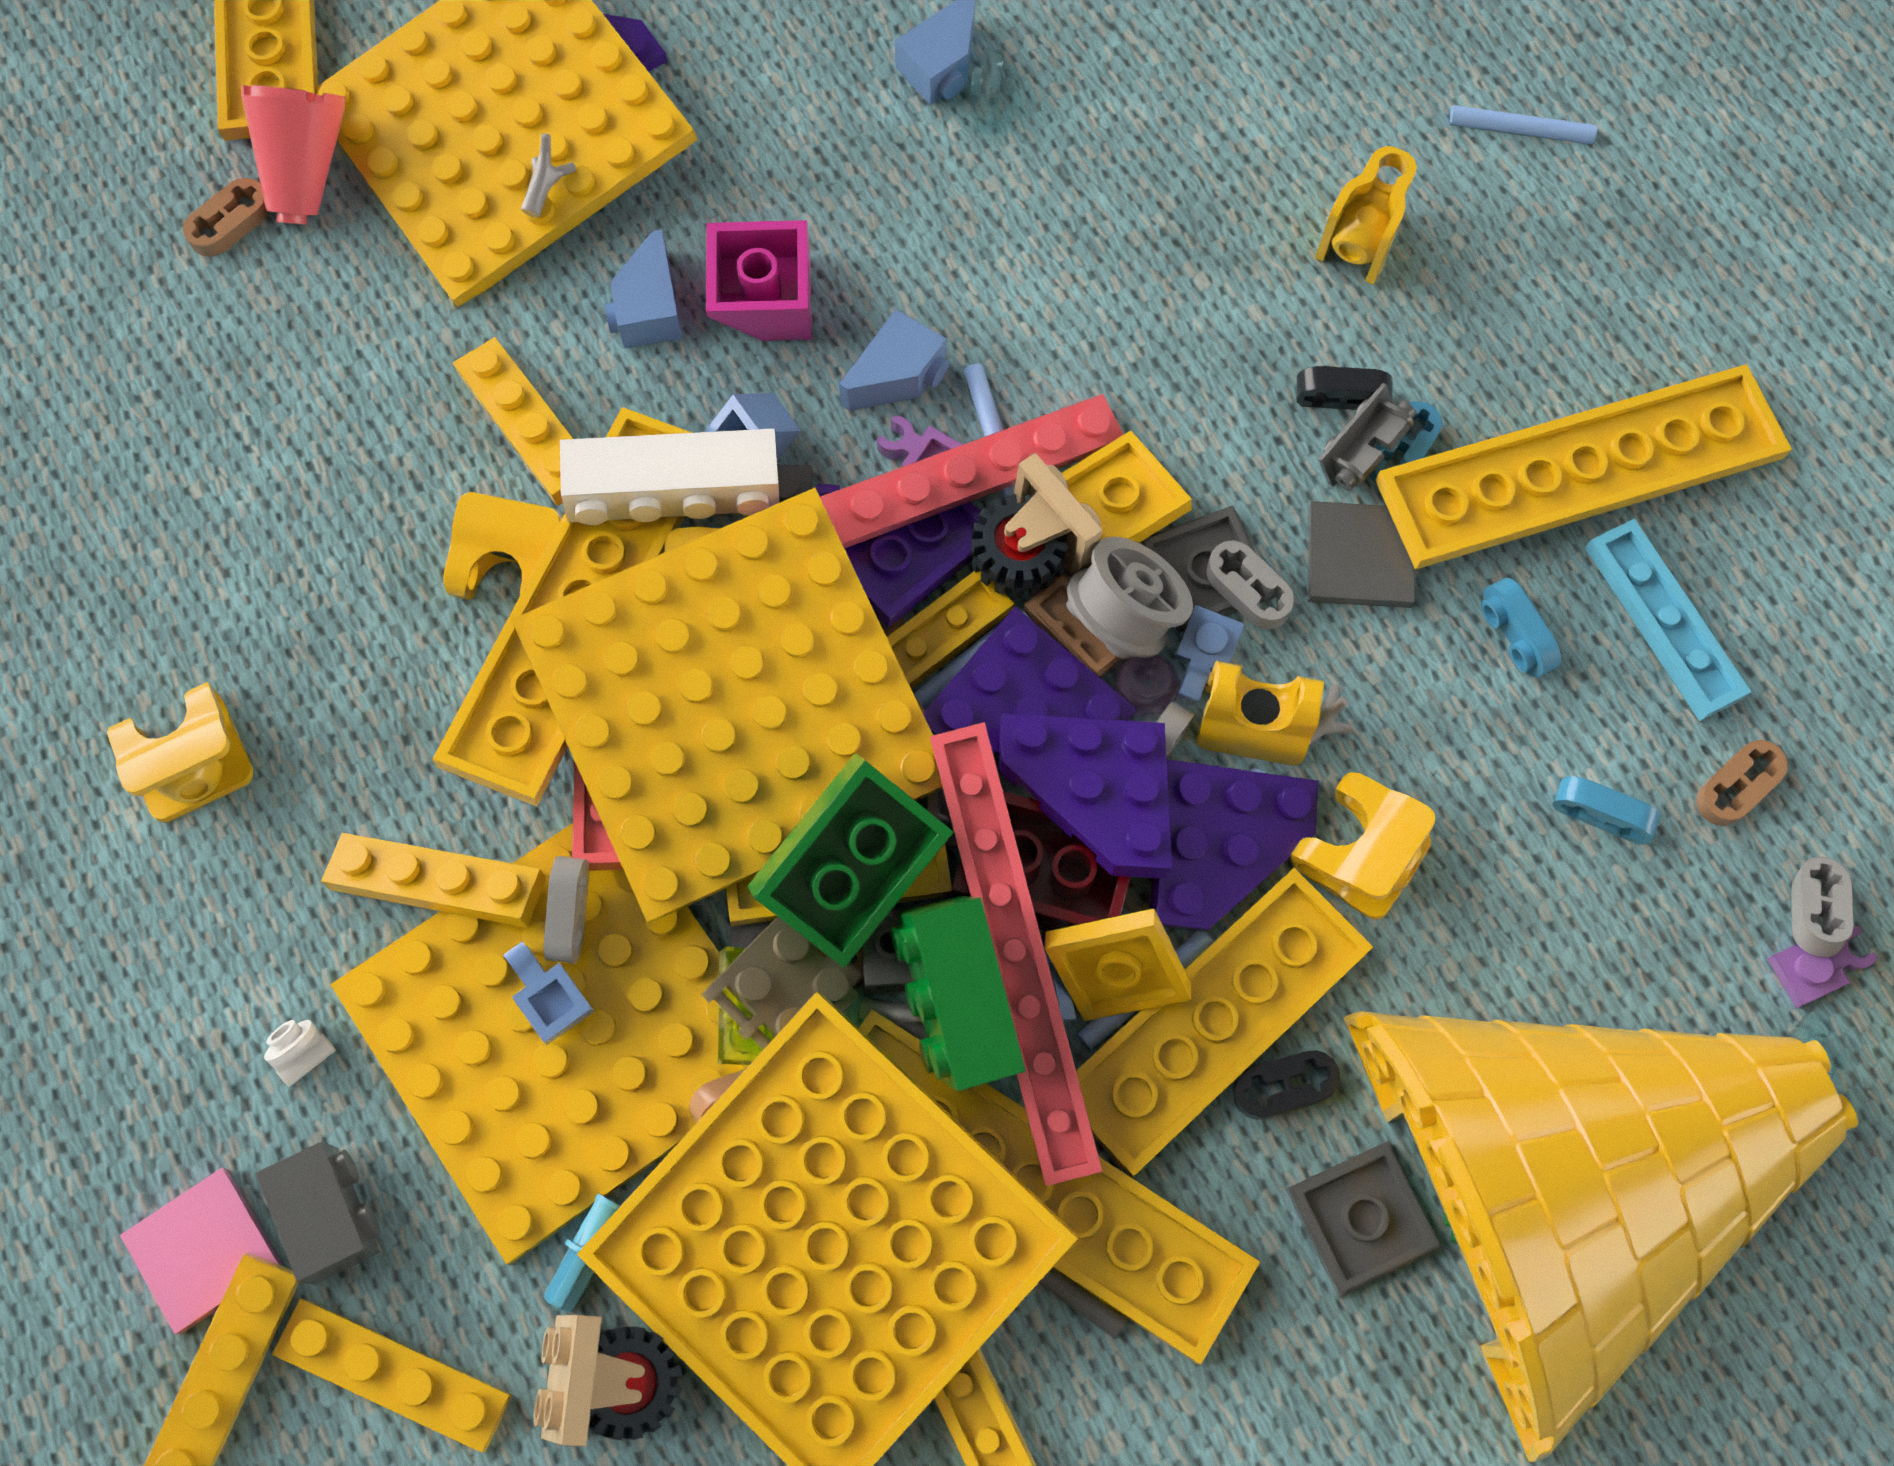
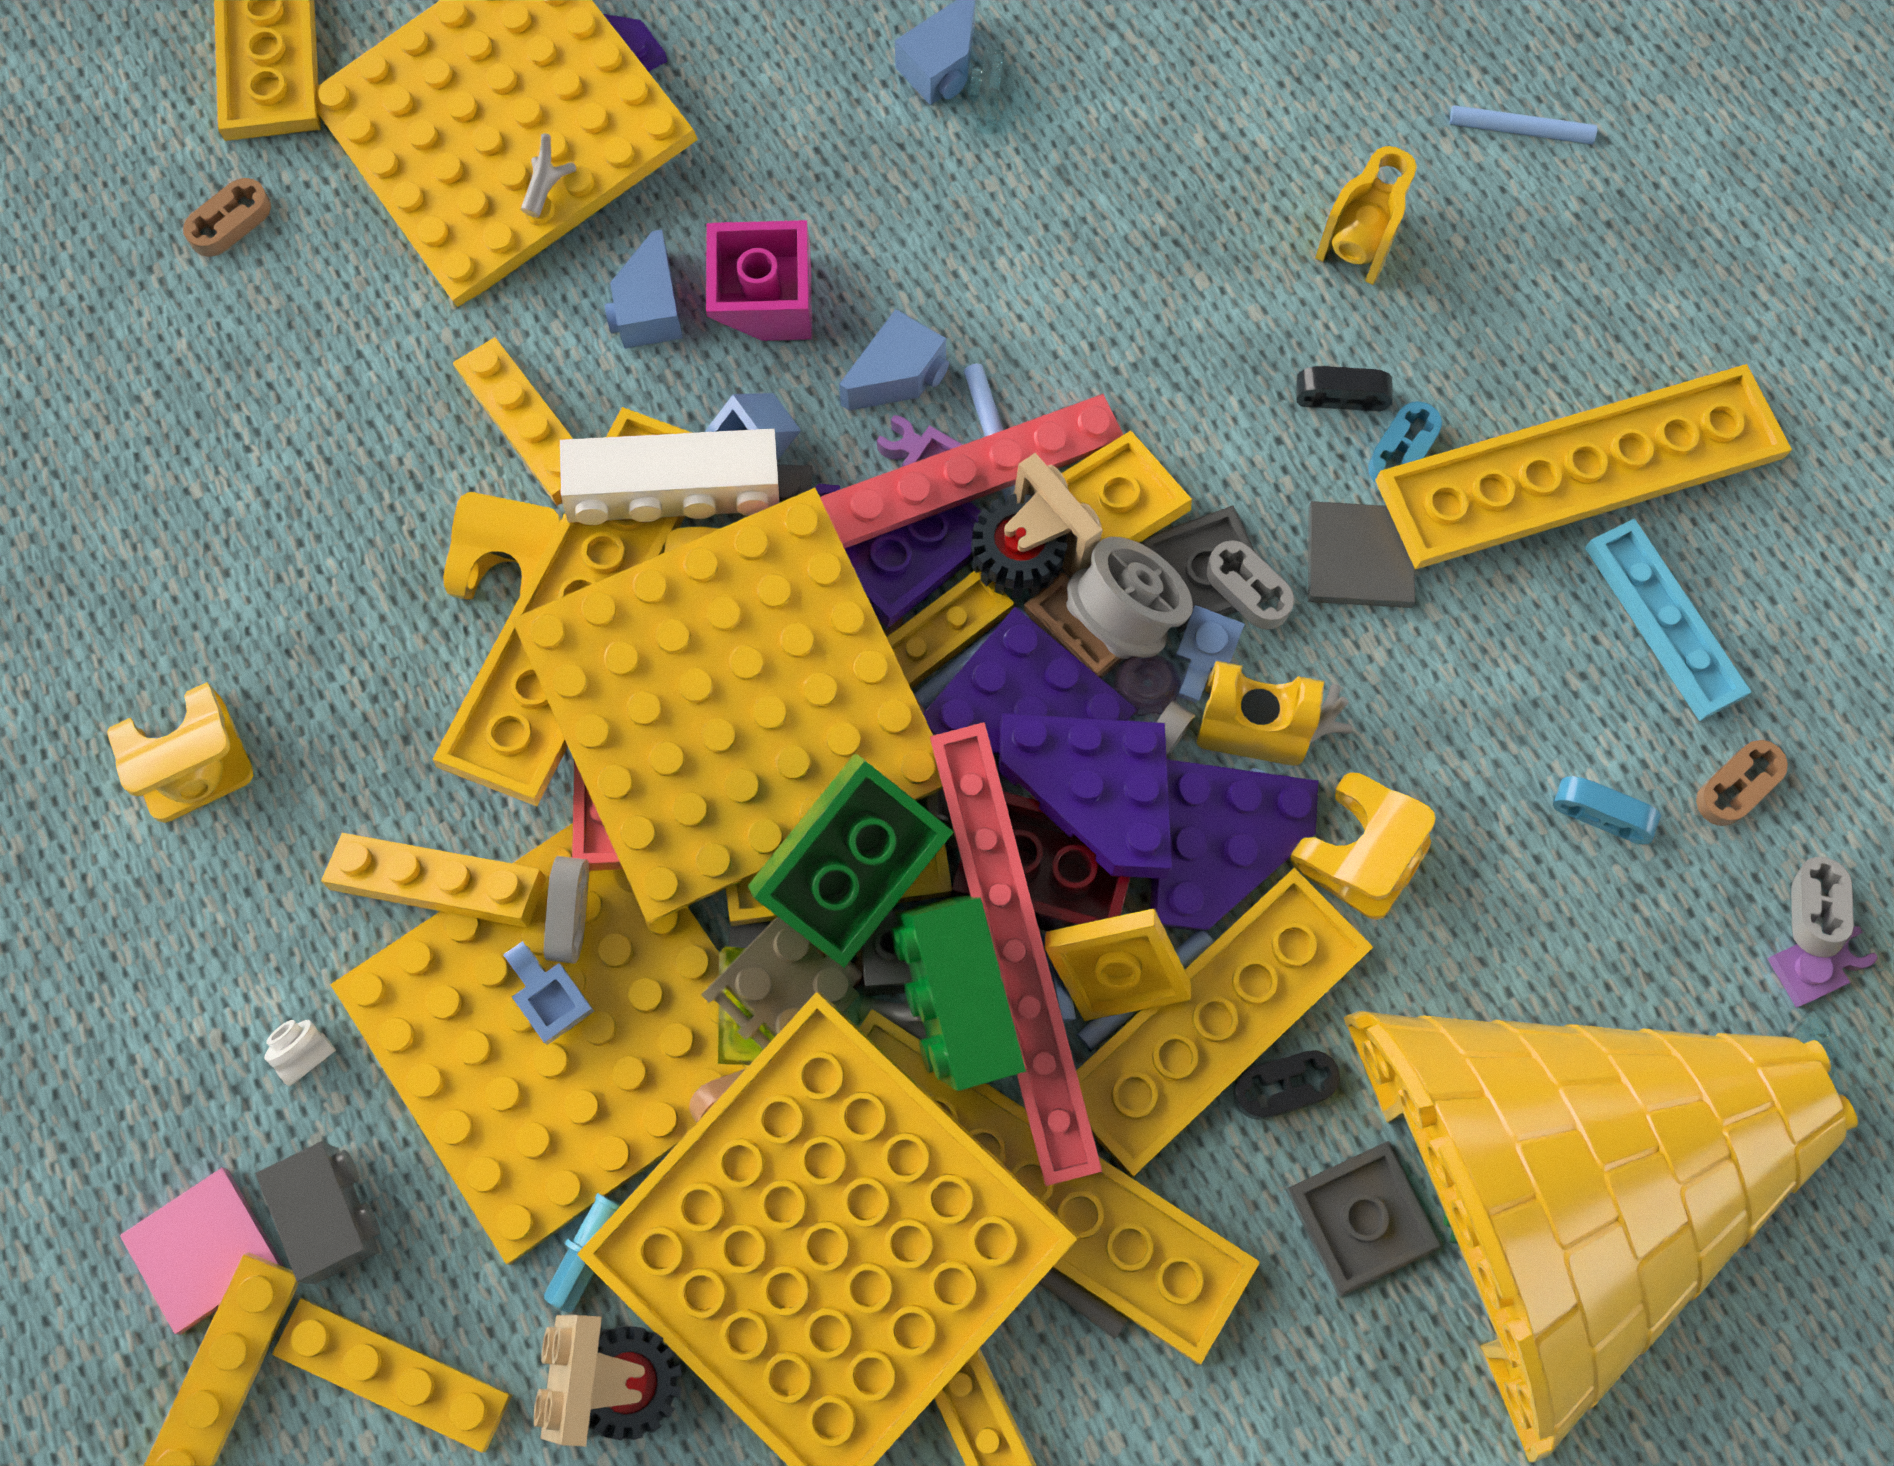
(292, 146): coral cone -> none
(1351, 454): dark grey hinge -> none
(1532, 644): dark azure plate -> none

